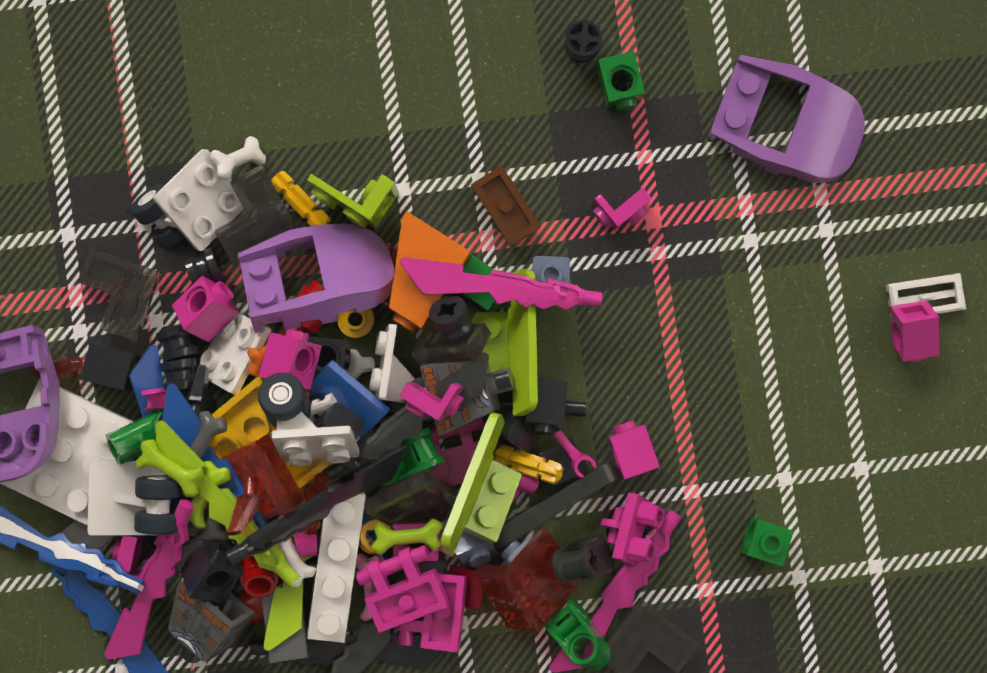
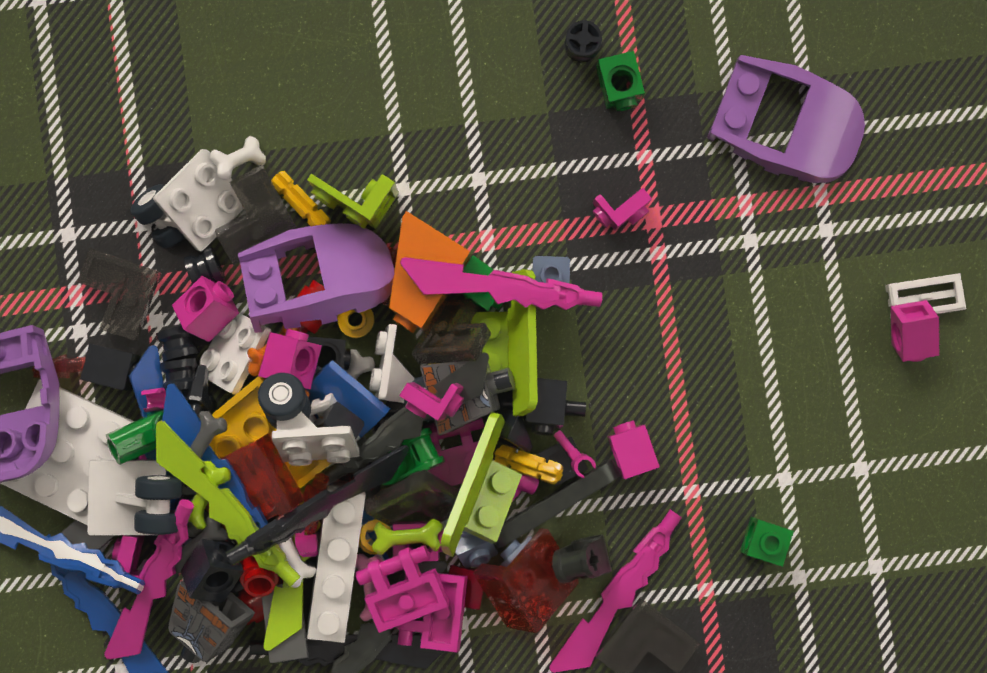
(184, 477): lime piece -> none
(246, 506): clear red bar -> none
(451, 319): black wheel -> none
(505, 206): reddish brown plate -> none
(574, 631): green piece -> none
(628, 528): dark pink hips -> none

